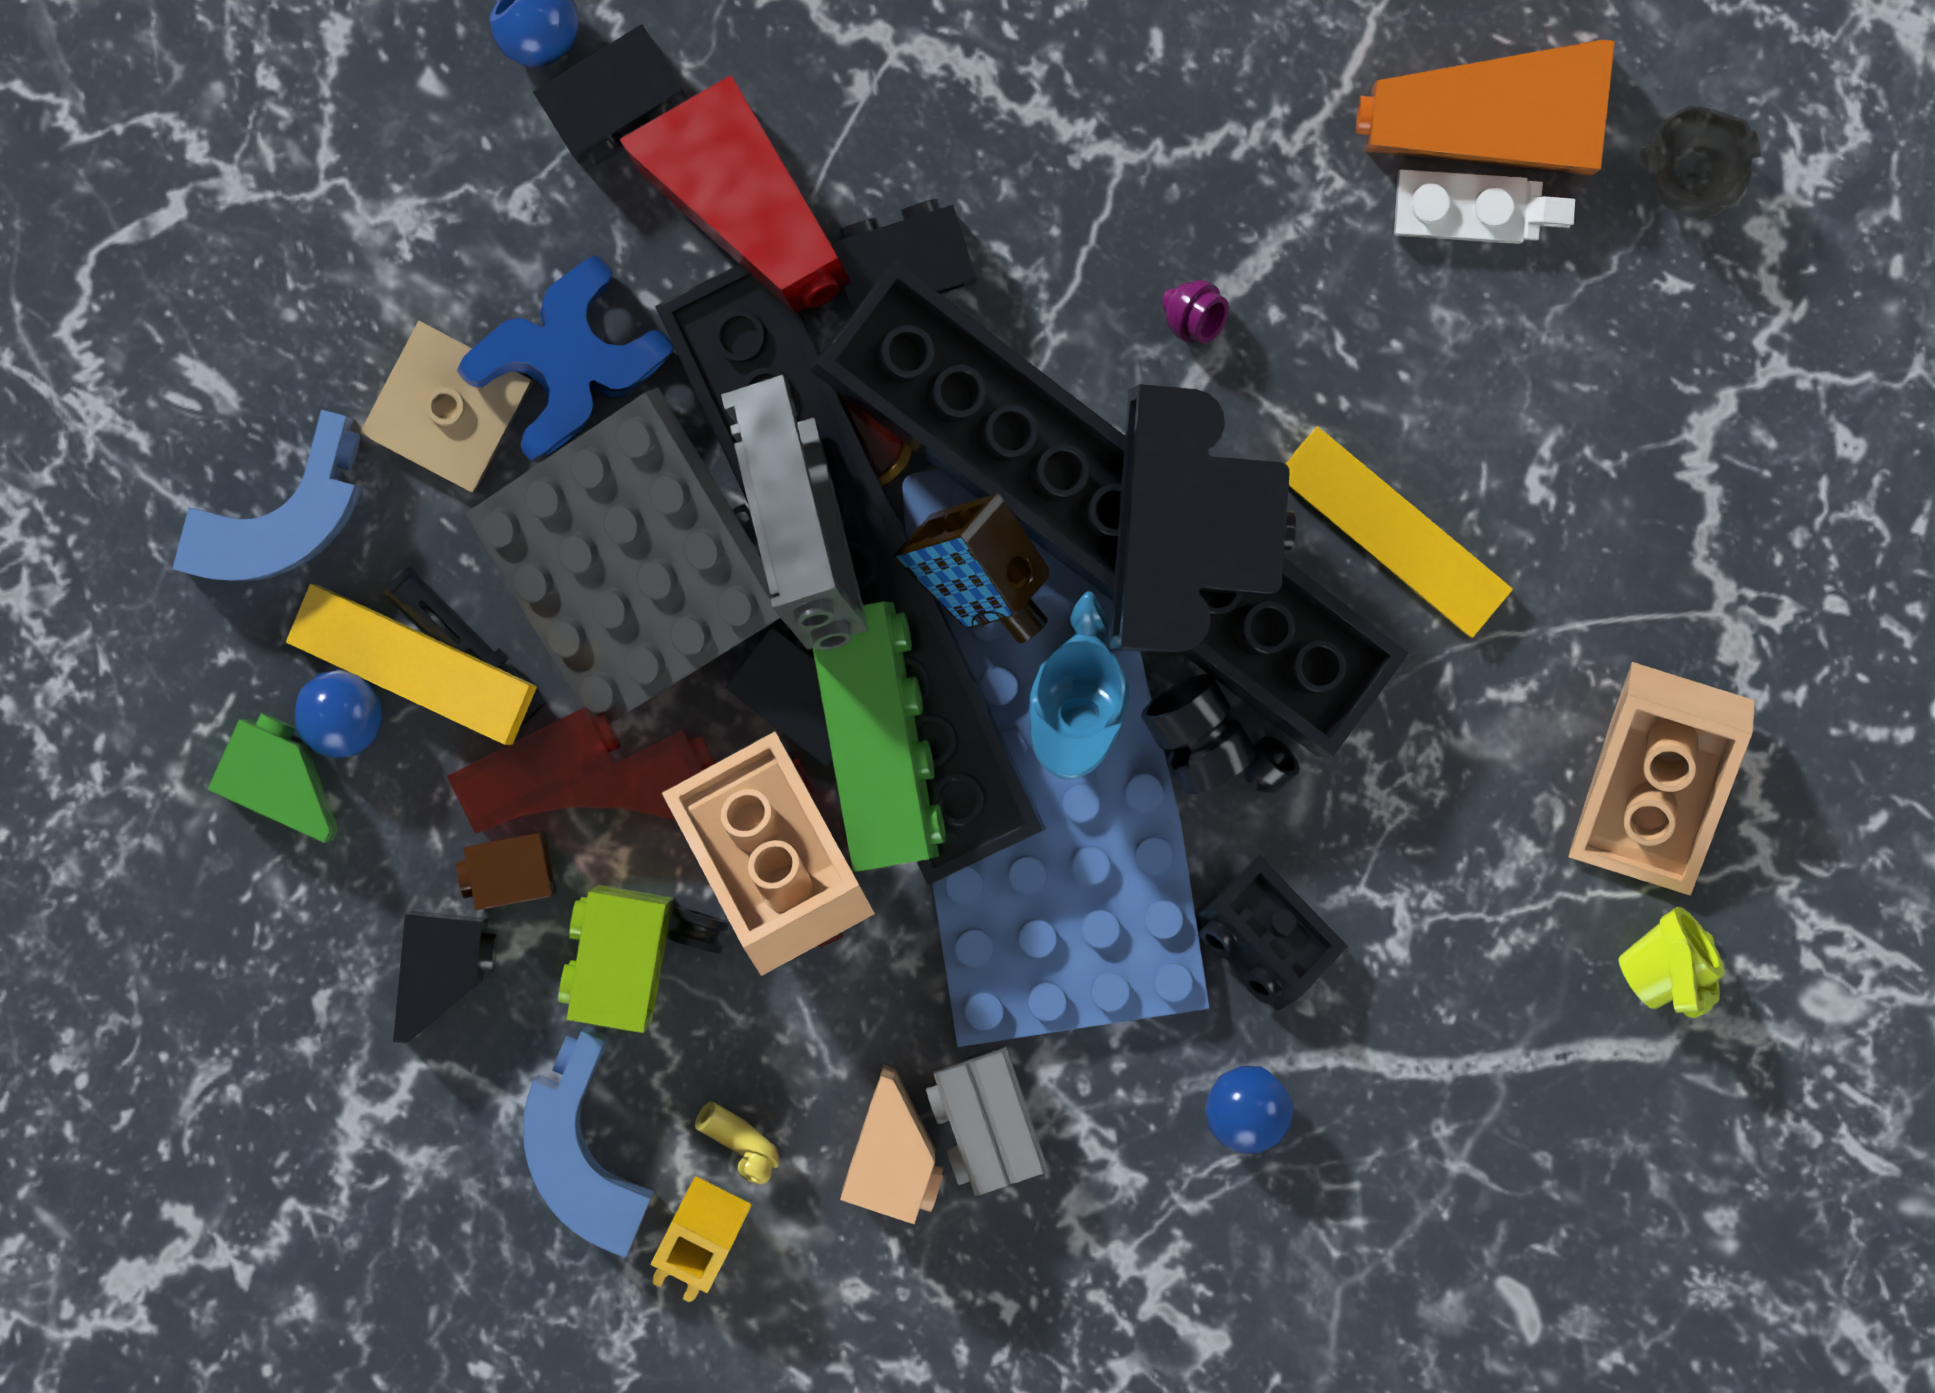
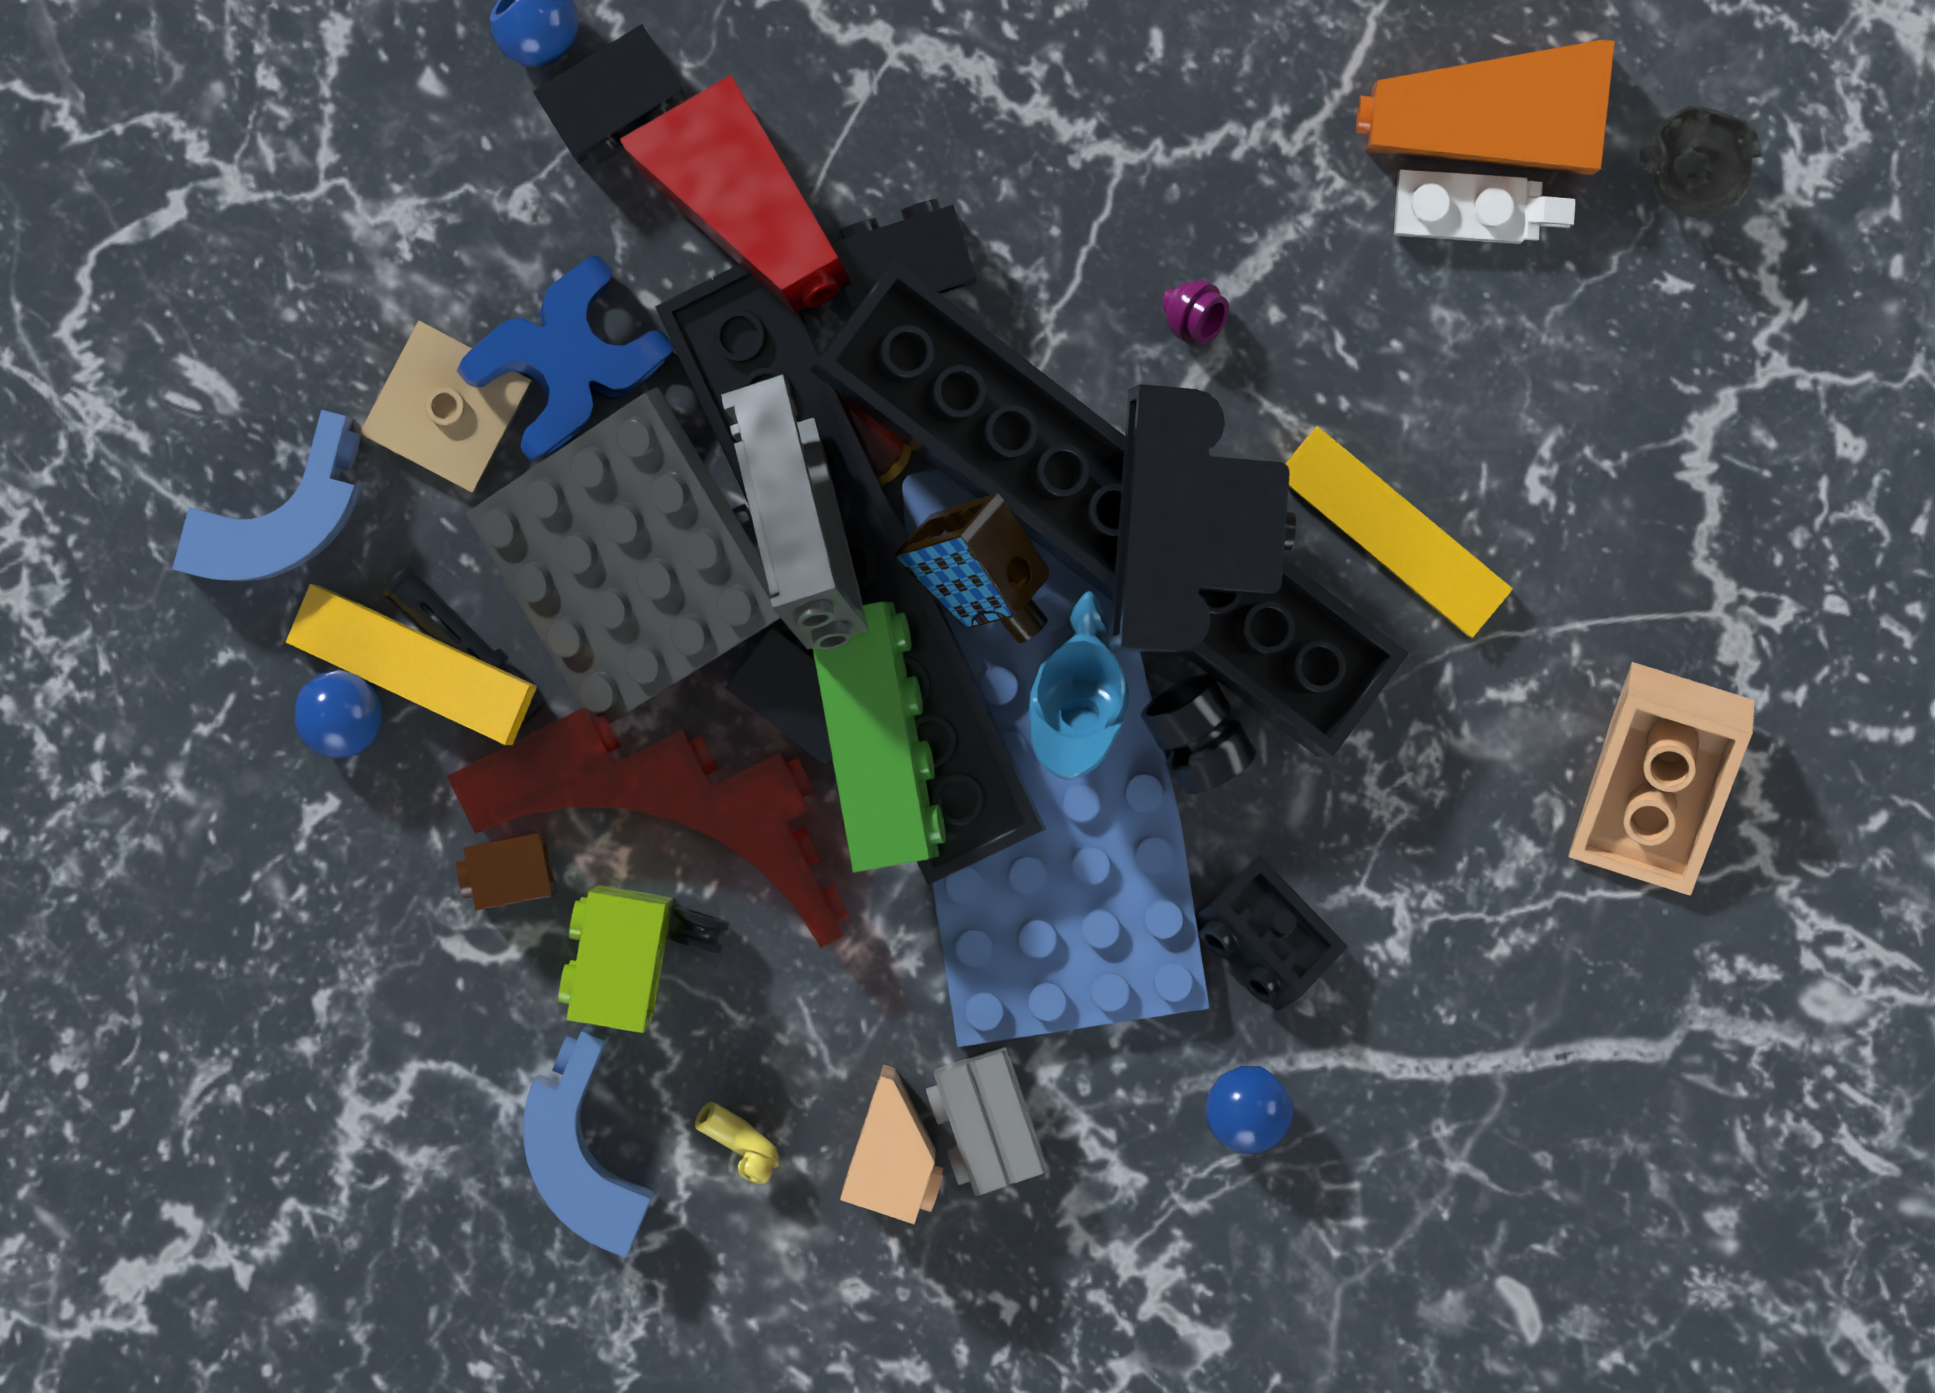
(274, 777): bright green slope -> none
(438, 966): black slope -> none
(699, 1237): yellow brick -> none
(767, 854): light nougat slope -> none
(1272, 766): black hinge -> none
(1675, 964): neon yellow piece -> none

